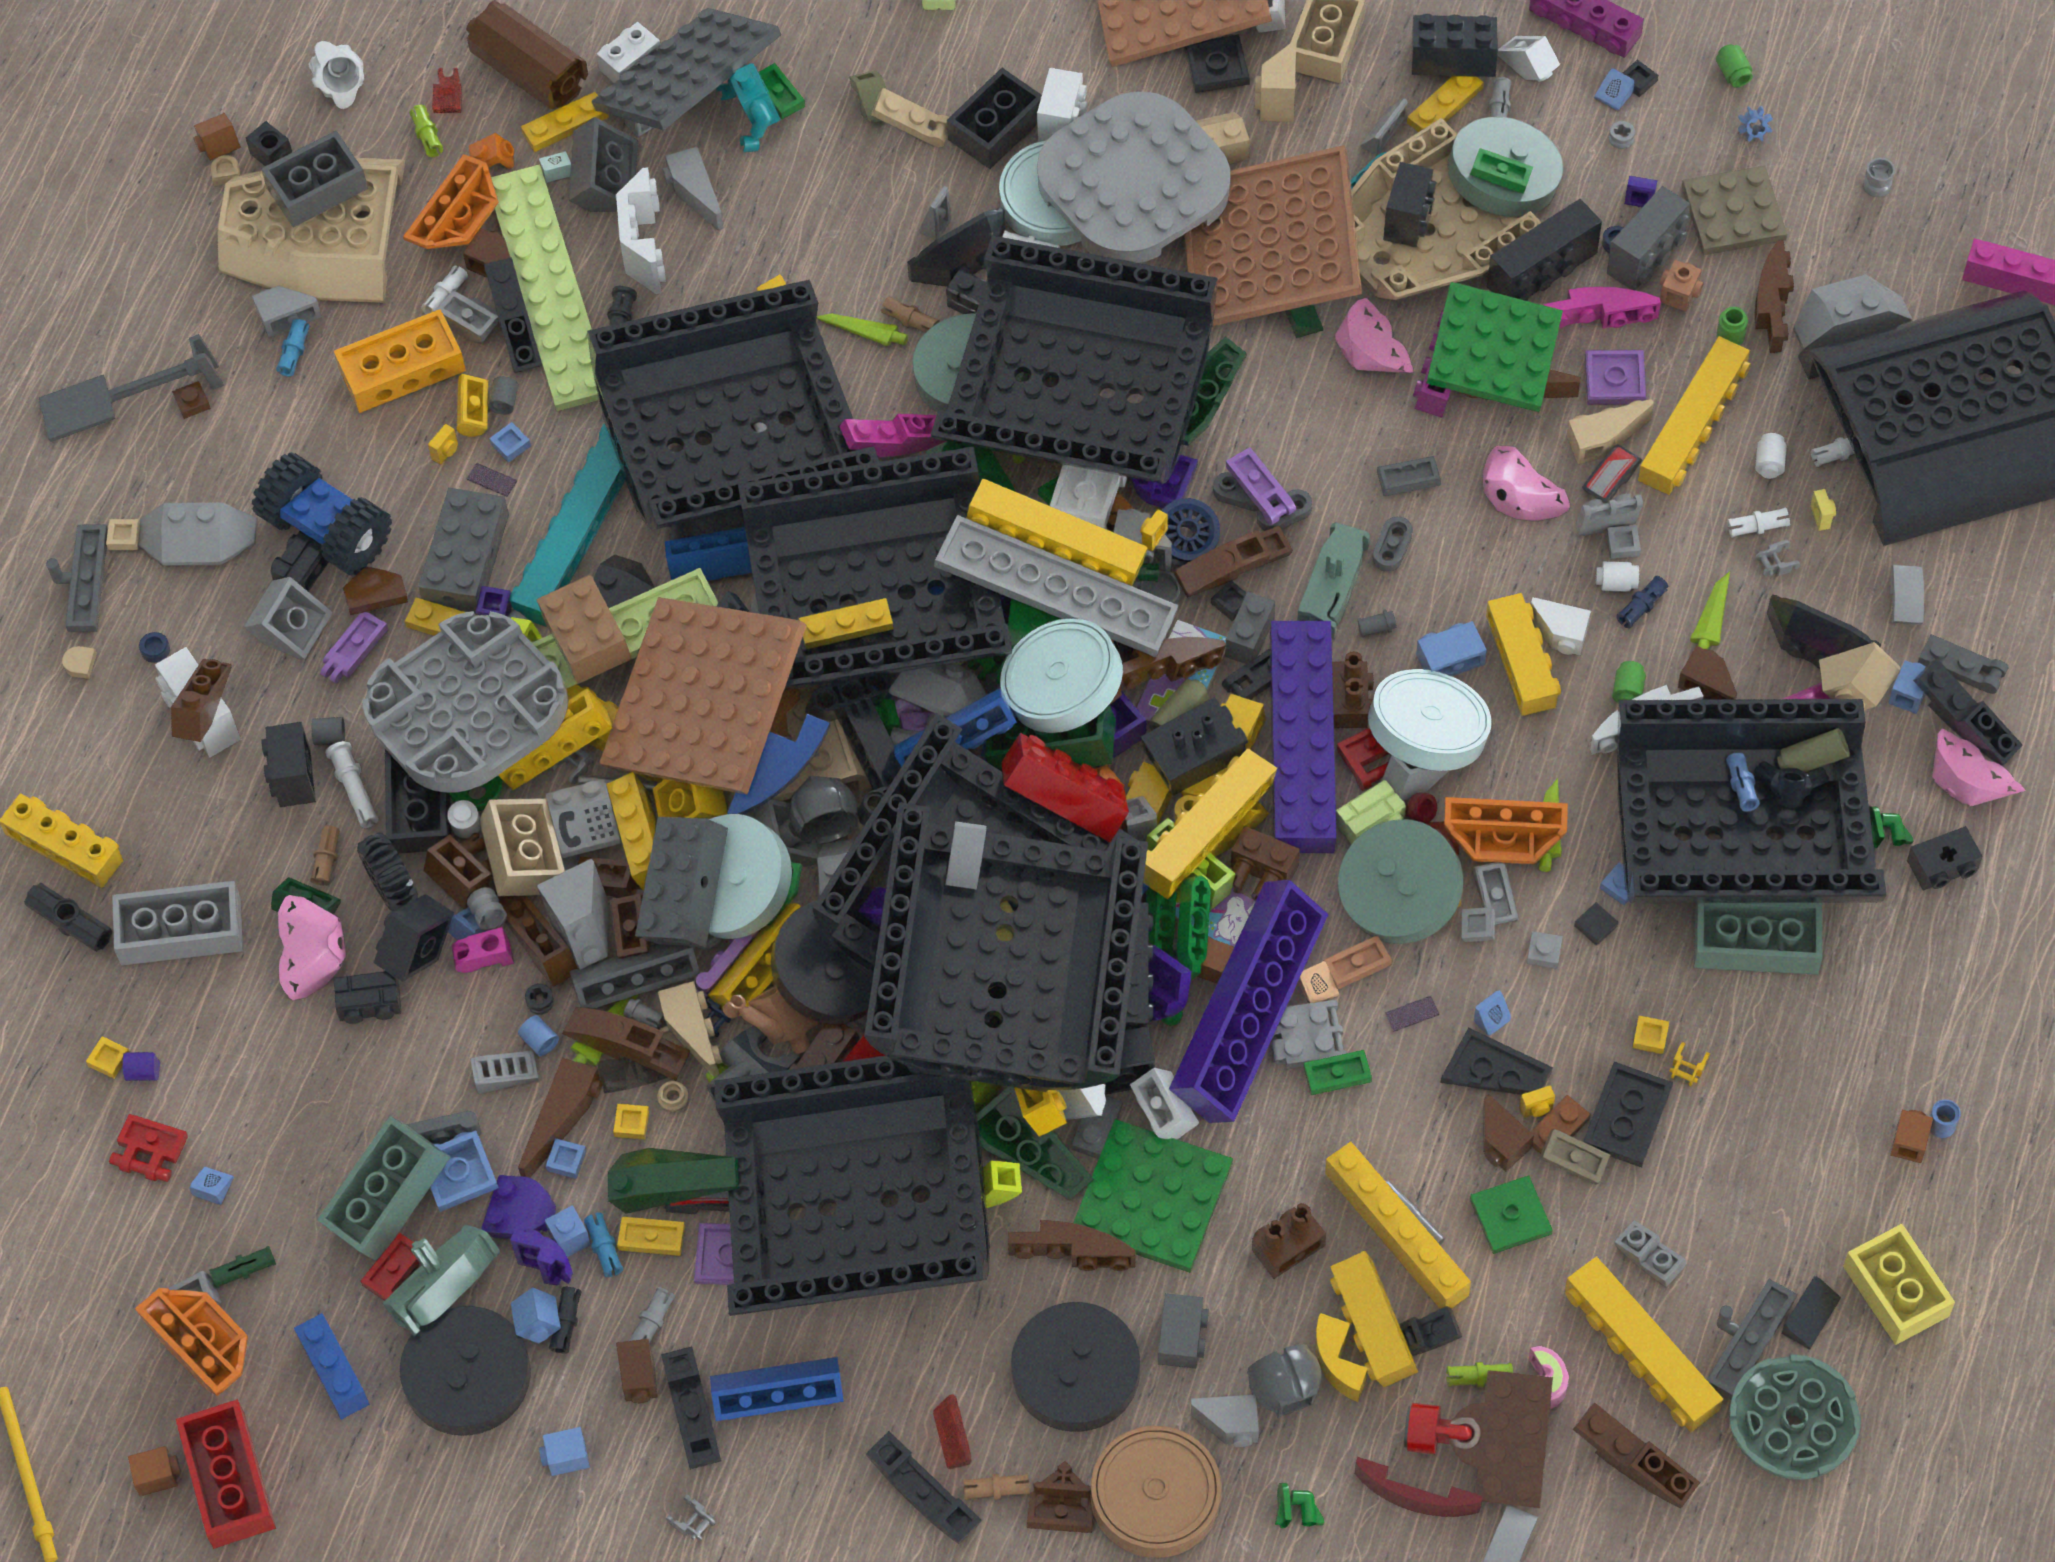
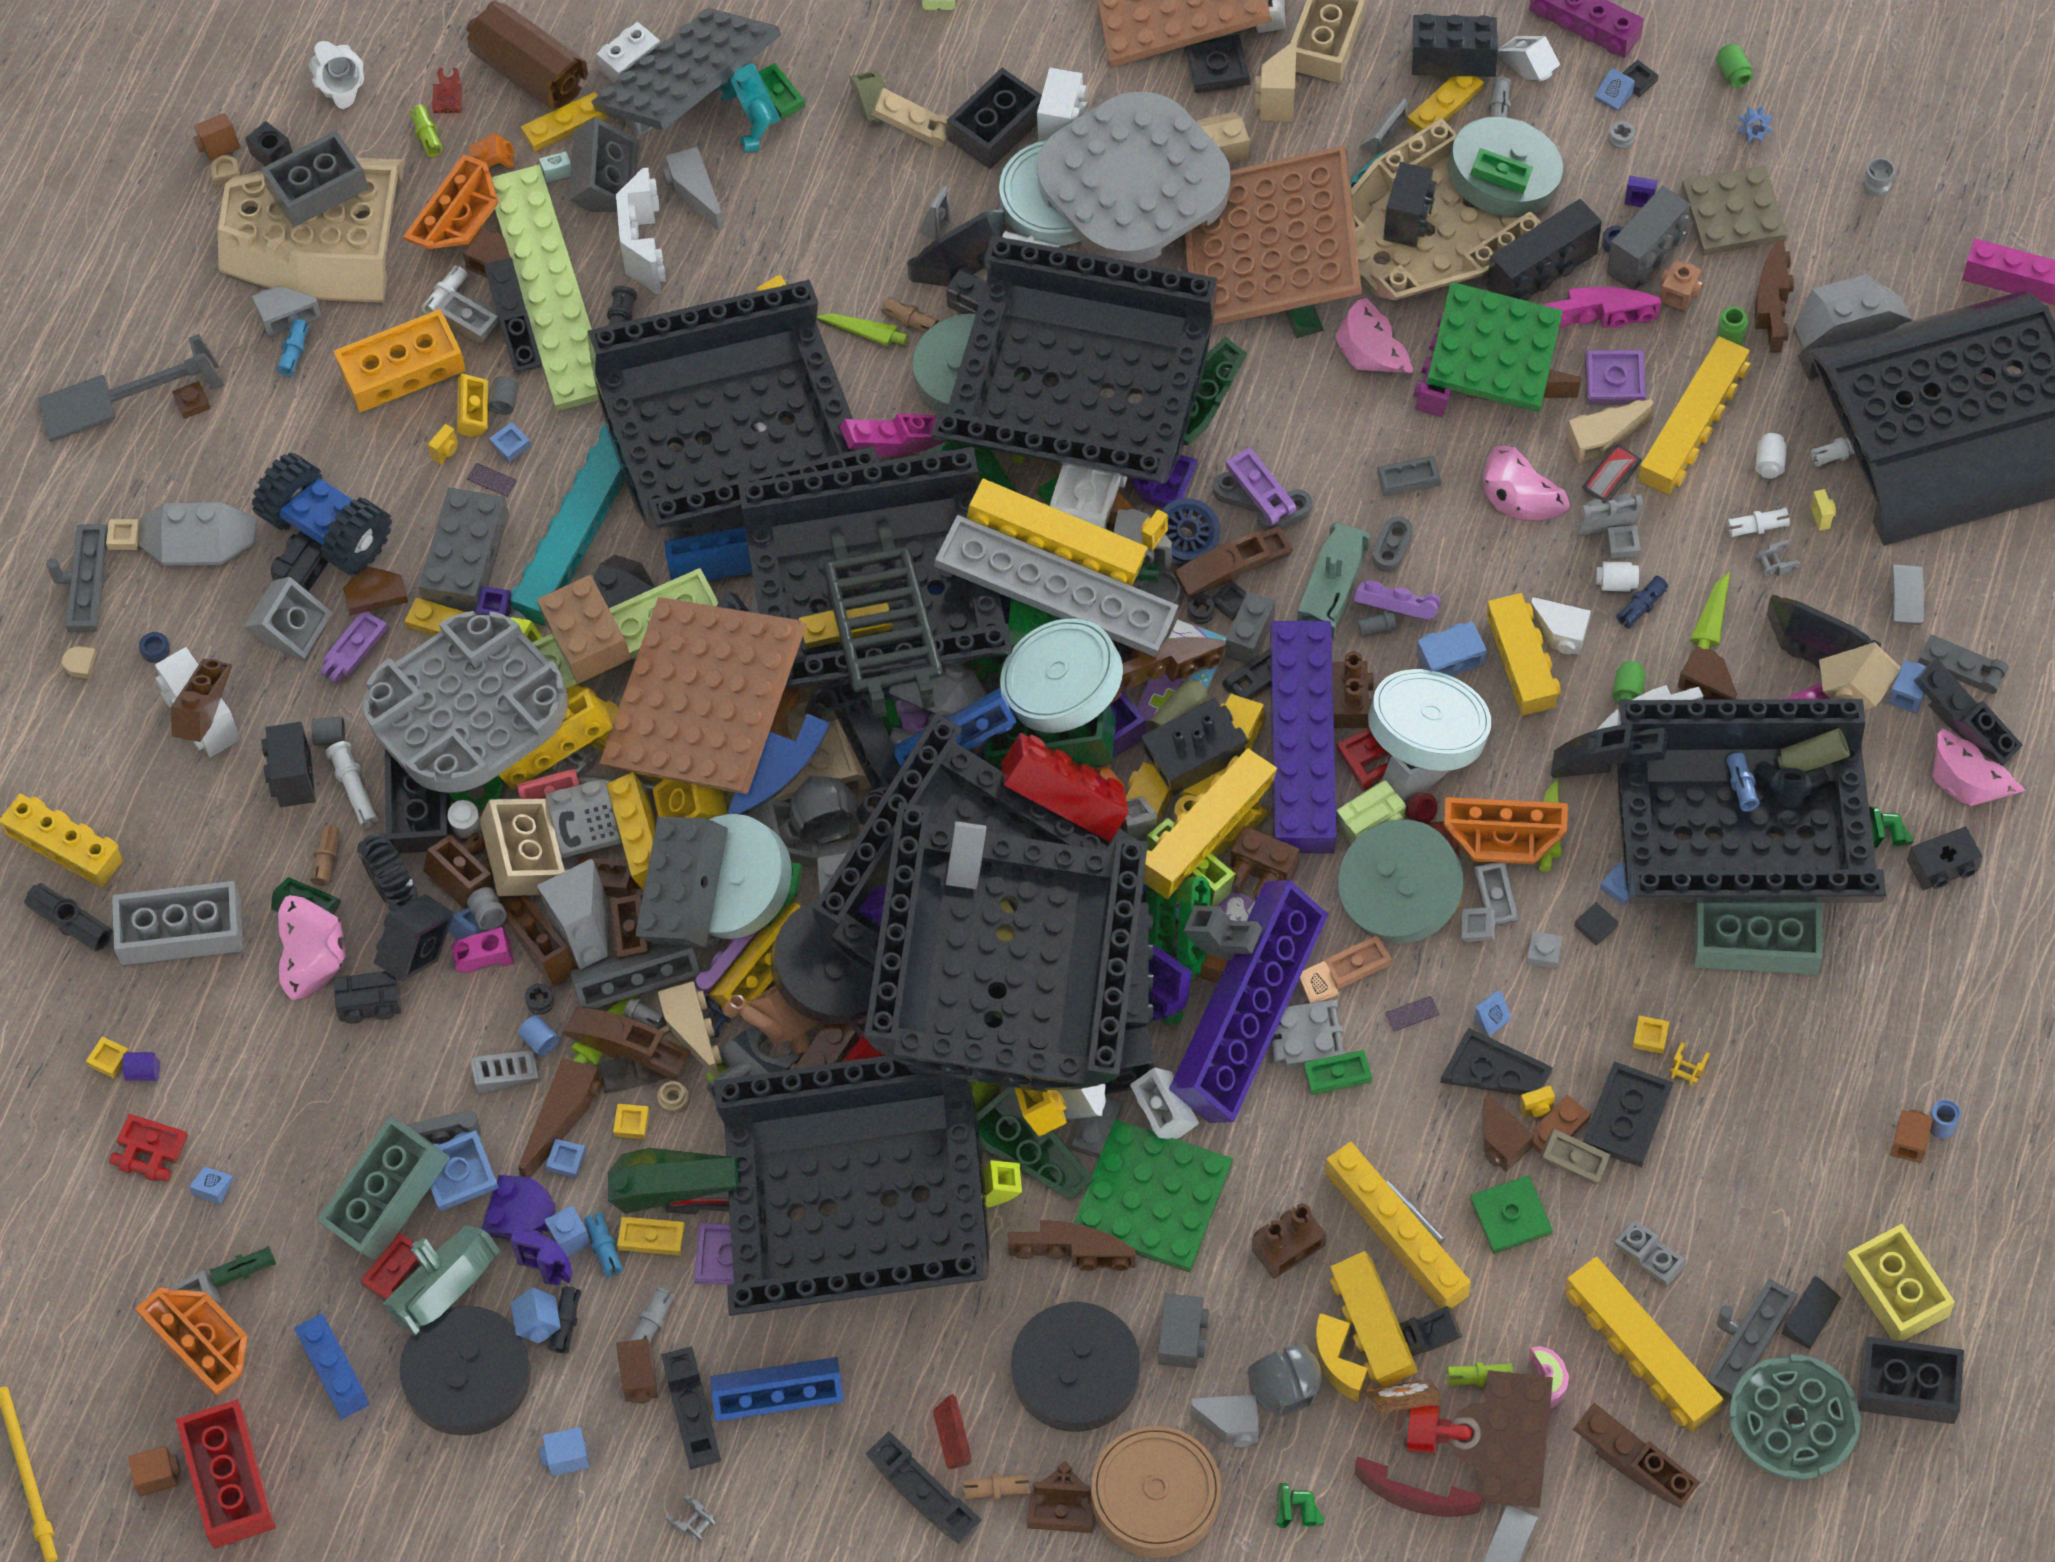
(540, 786): none -> coral slope
(918, 611): none -> pearl dark grey bar
(1197, 600): none -> black bush
(1218, 935): none -> dark grey brick
(1397, 600): none -> medium lavender plate
(1403, 1396): none -> clear orange tile
(1607, 746): none -> black slope
(1910, 1380): none -> black brick

